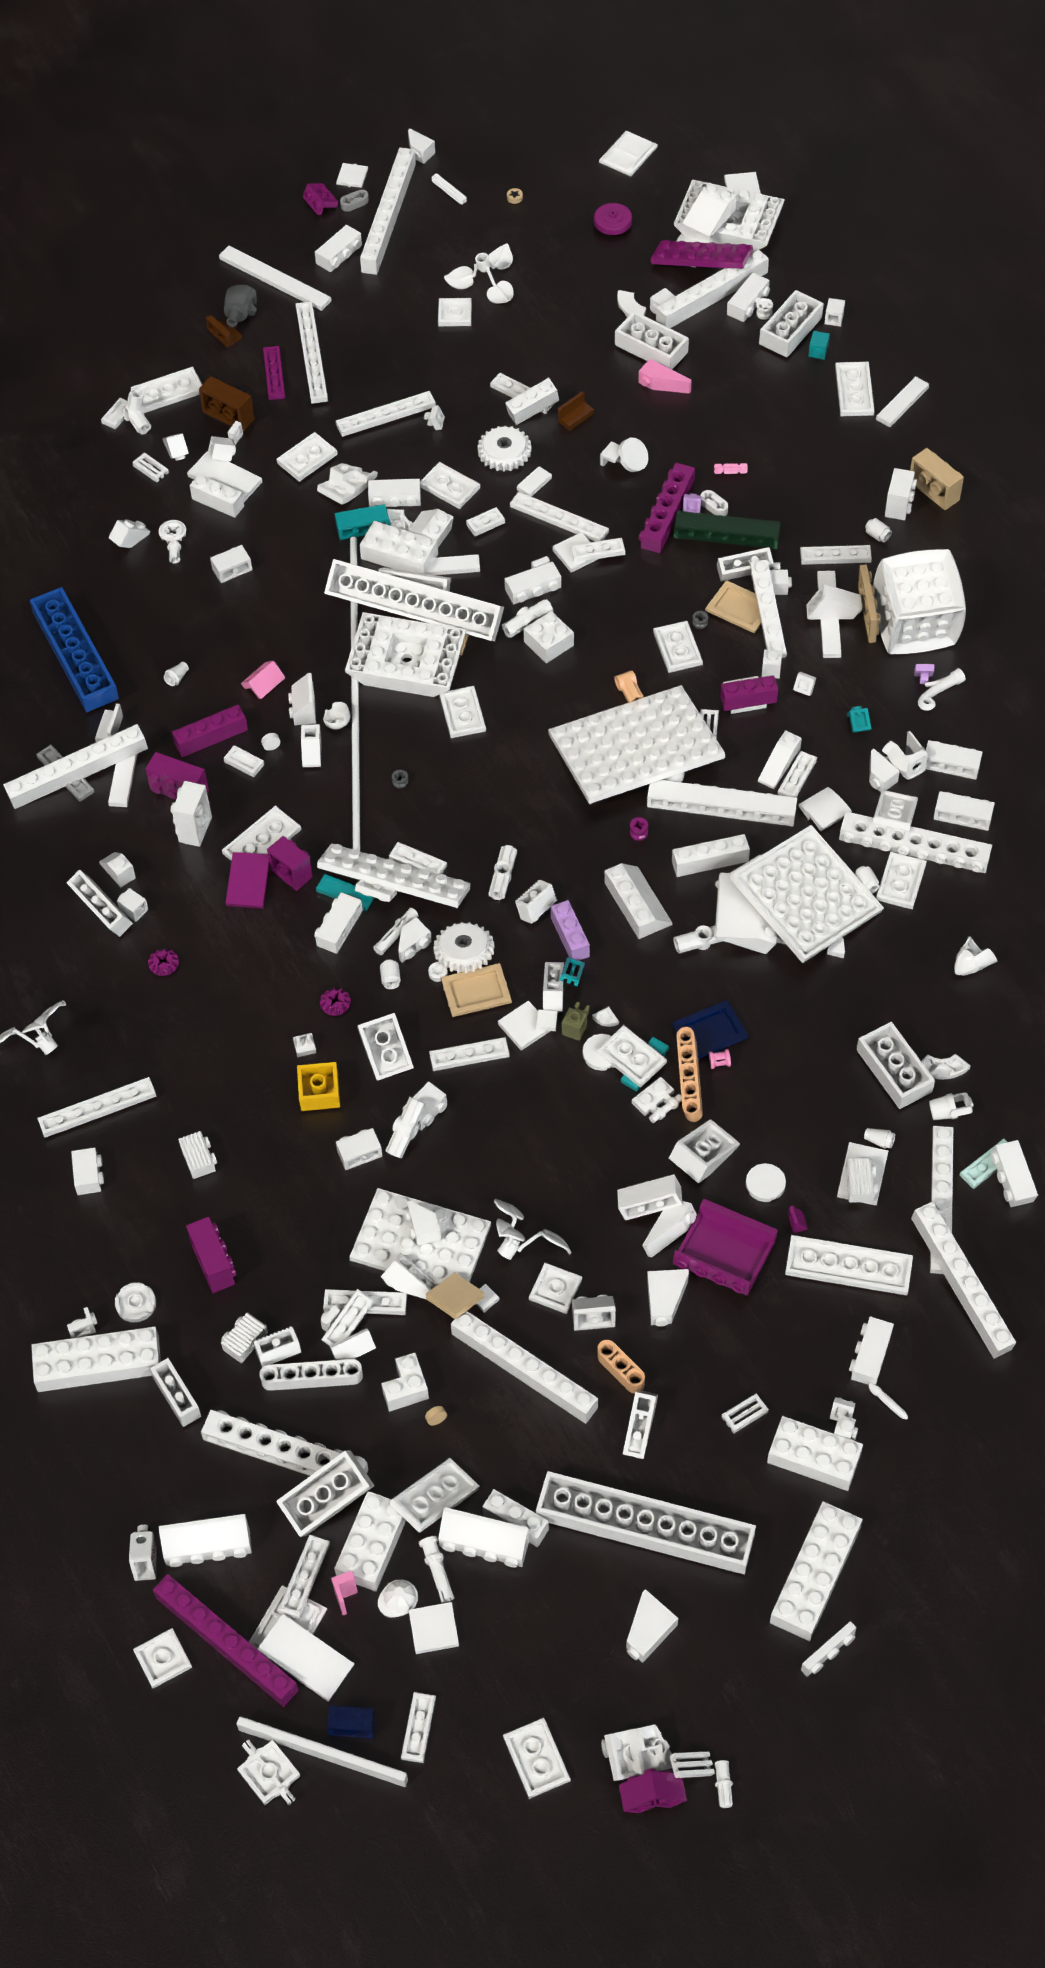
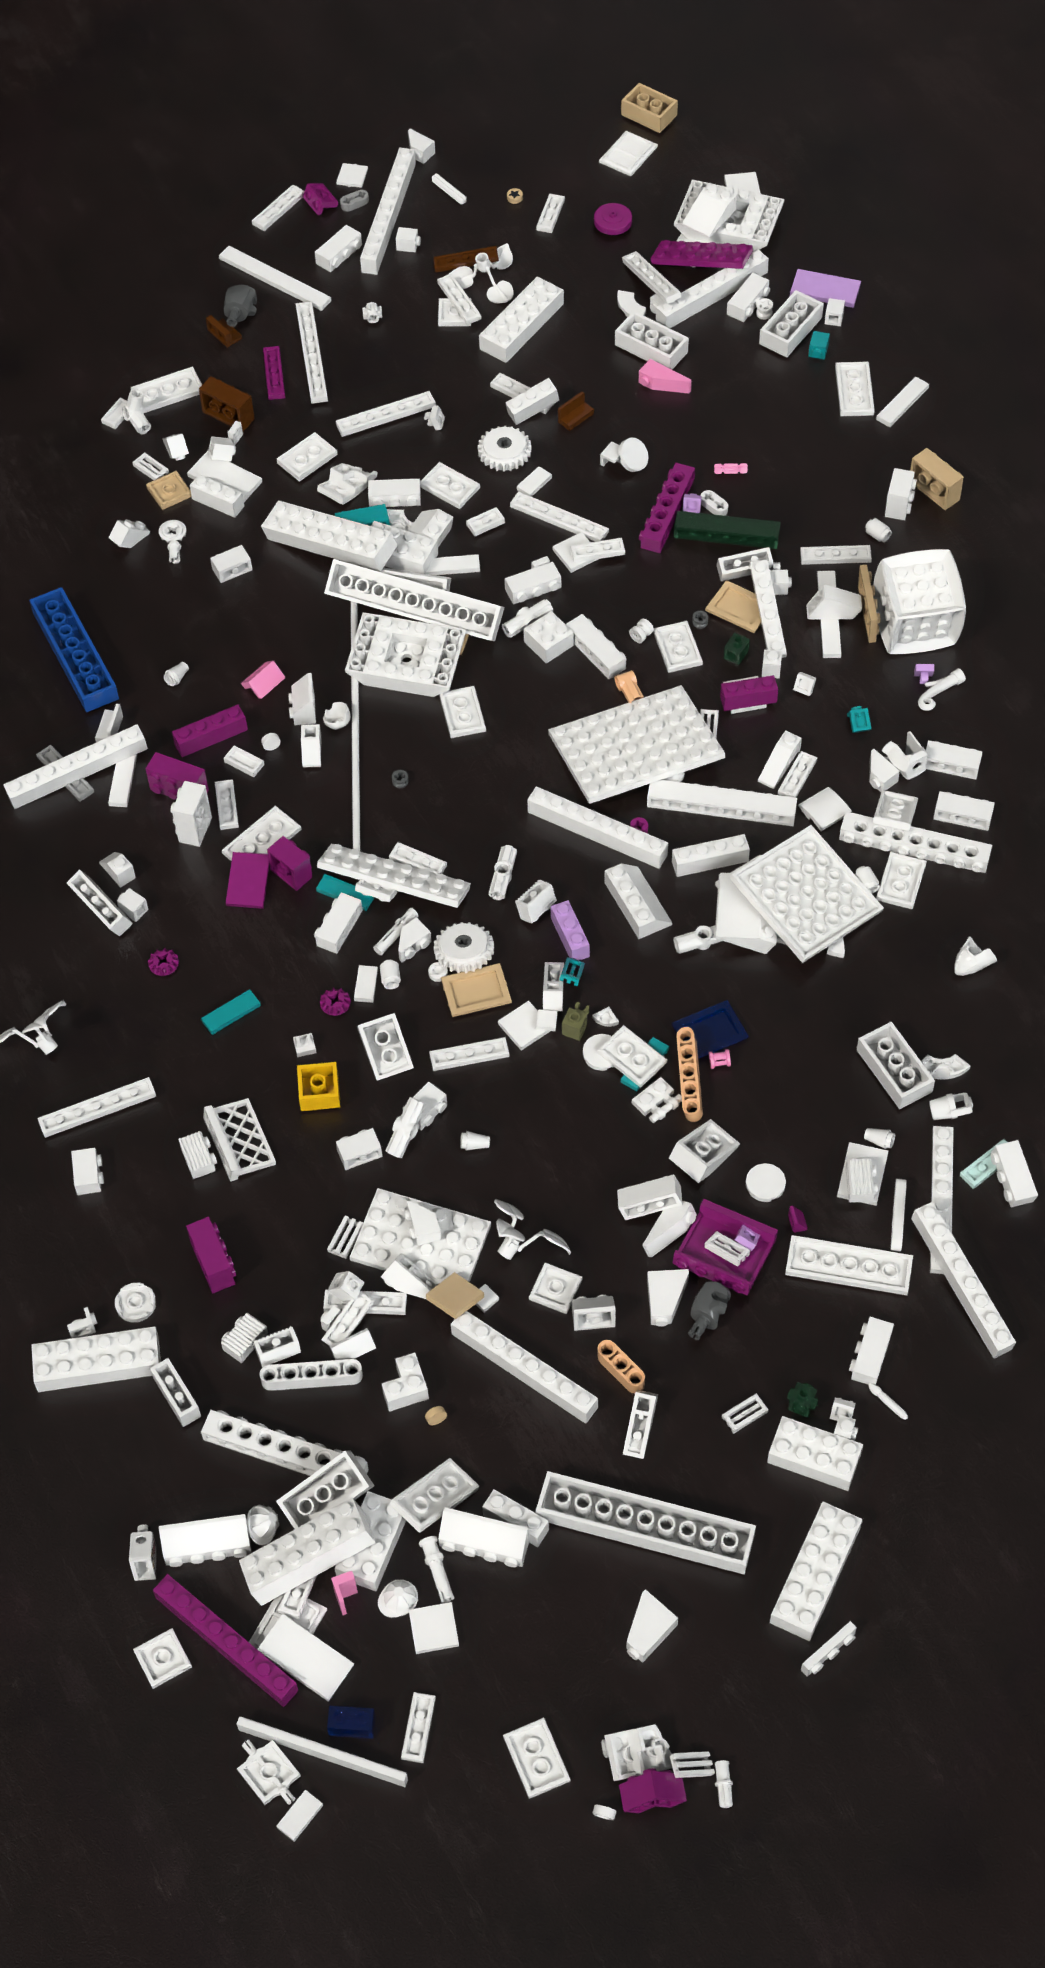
(169, 490): none -> tan tile
(224, 1146): none -> white fence
(226, 804): none -> white tile
(230, 1012): none -> teal tile
(262, 1524): none -> white piece
(278, 207): none -> white tile
(299, 1815): none -> white tile
(306, 1551): none -> white brick
(329, 535): none -> white brick
(345, 1221): none -> white tile
(345, 1286): none -> white brick
(366, 984): none -> white tile
(372, 312): none -> white gear
(407, 239): none -> white brick
(459, 299): none -> white tile
(465, 258): none -> reddish brown tile
(473, 1141): none -> white cone
(521, 319): none -> white brick
(550, 213): none -> white tile
(597, 647): none -> white brick
(597, 827): none -> white brick
(604, 1812): none -> white tile
(639, 632): none -> white wheel
(649, 107): none -> tan brick
(651, 277): none -> white plate
(707, 1306): none -> dark grey piece
(724, 1250): none -> white tile
(736, 648): none -> clear green brick
(747, 1237): none -> lavender plate
(802, 1399): none -> clear green brick
(826, 286): none -> lavender tile
(898, 1215): none -> white beam

